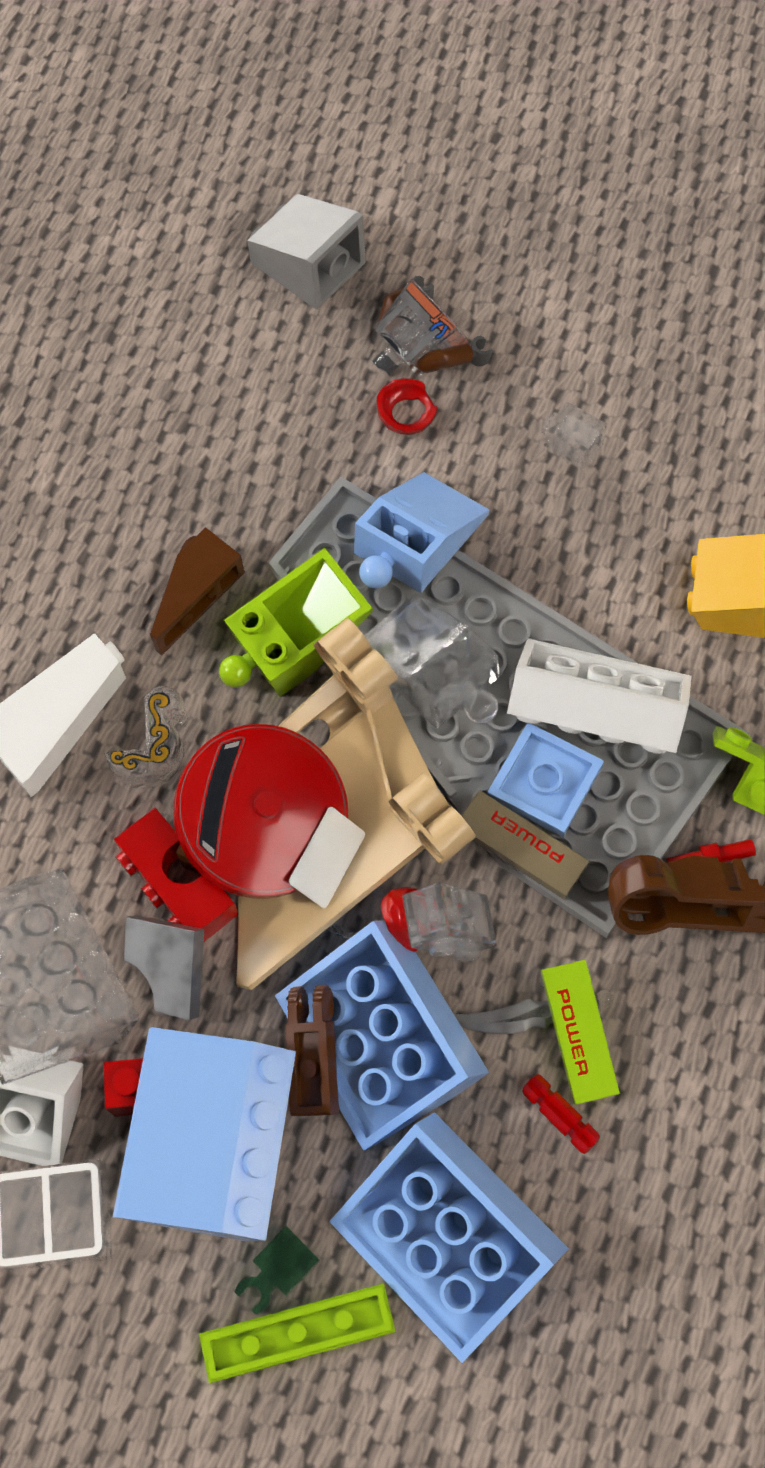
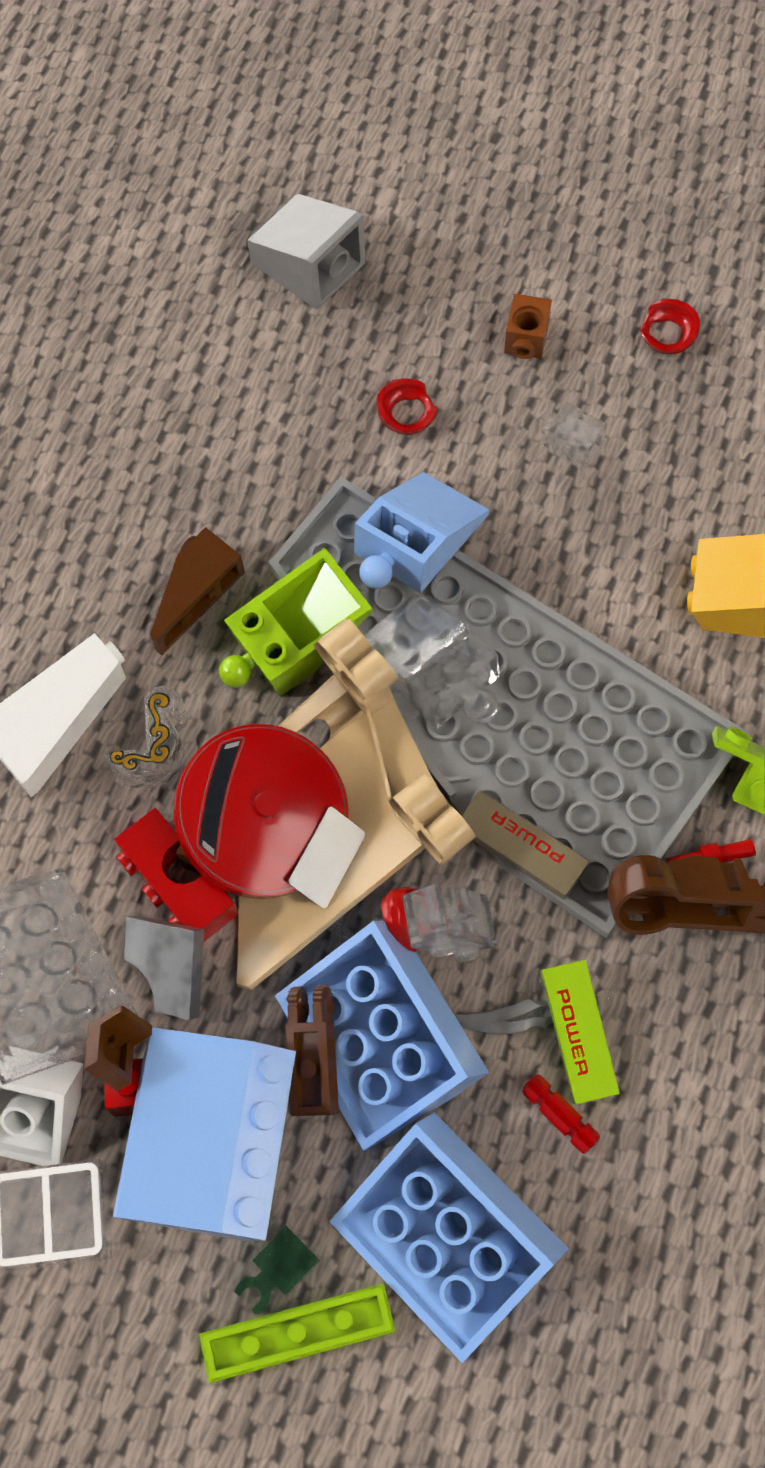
(112, 1046): none -> reddish brown bracket
(422, 334): torso -> none
(529, 314): none -> dark orange brick
(545, 779): light blue tile -> none
(600, 696): white slope -> none
(677, 312): none -> red piece

